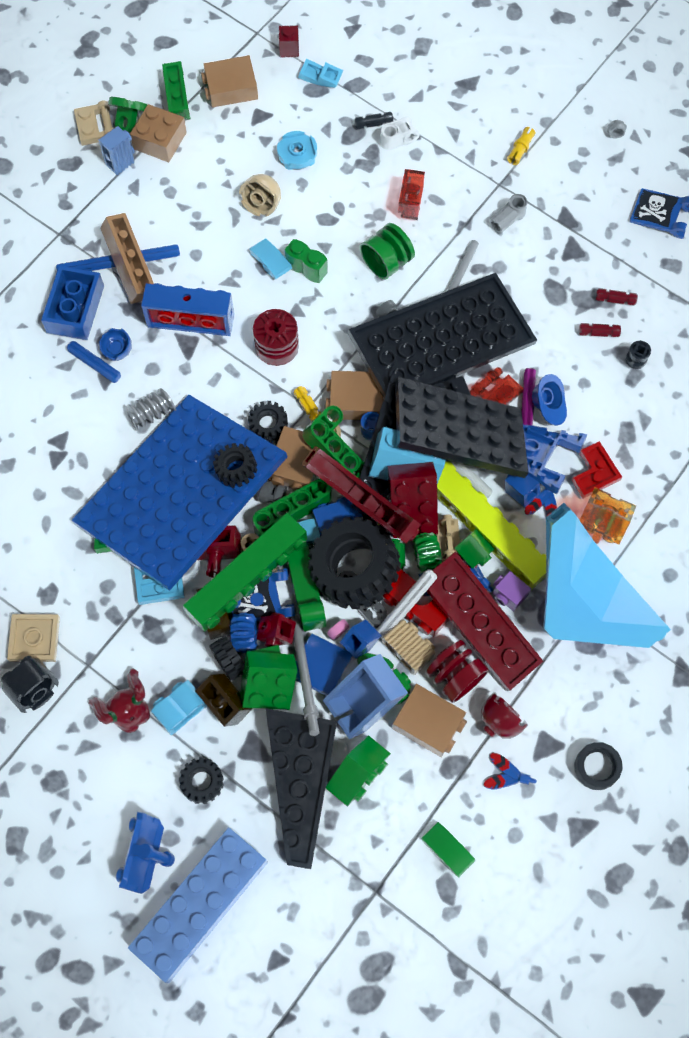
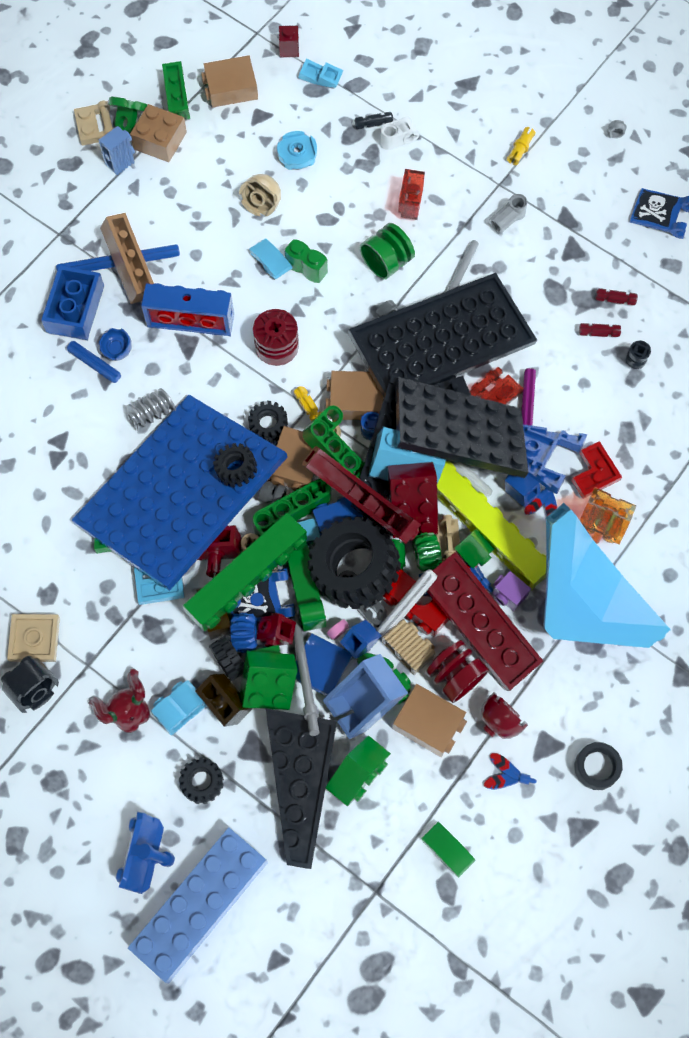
(550, 399): blue piece -> none

